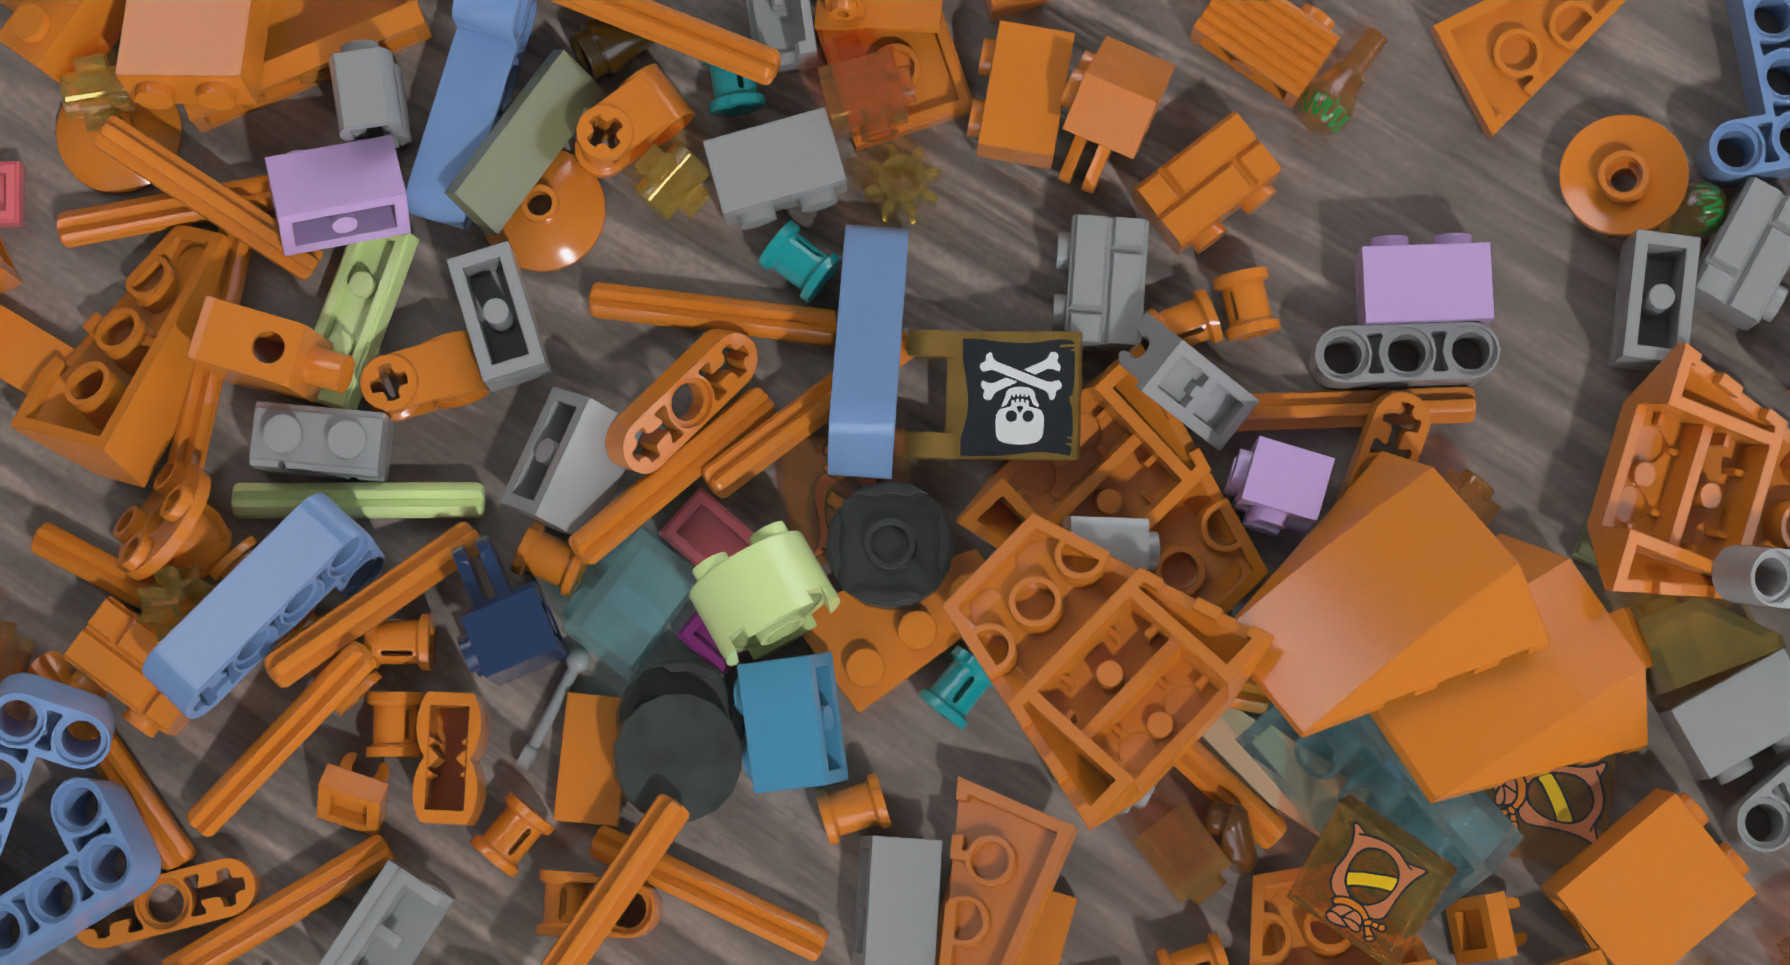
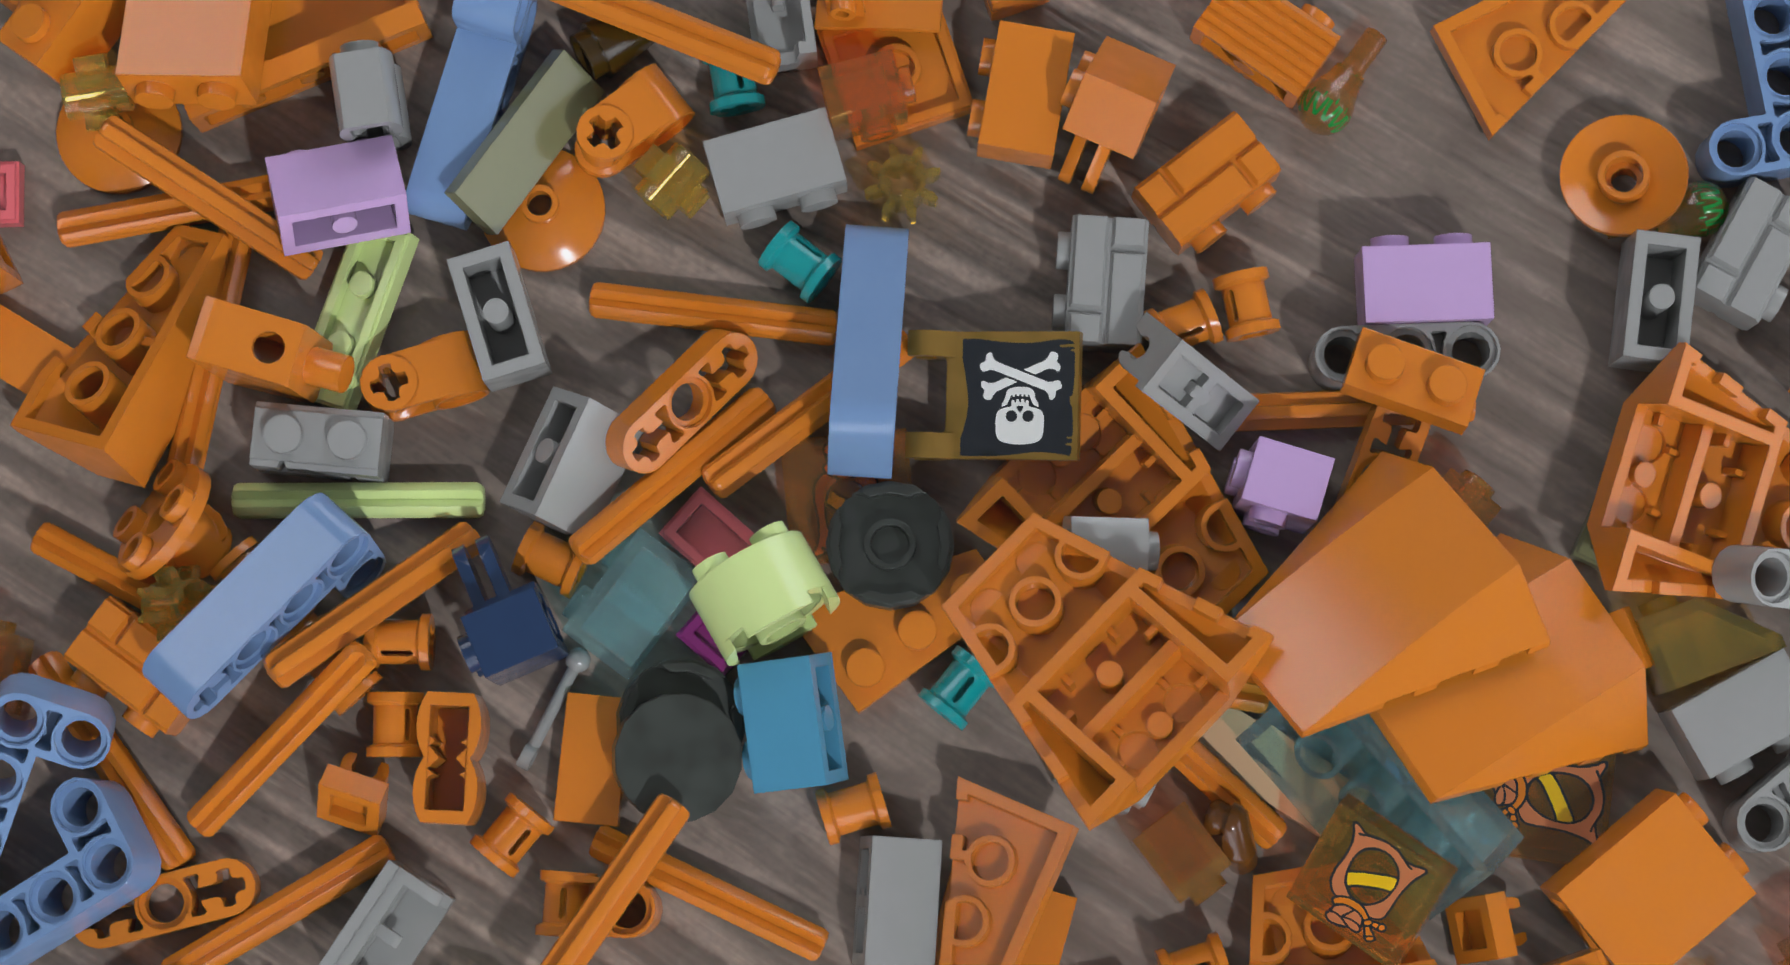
(1412, 381): none -> orange plate

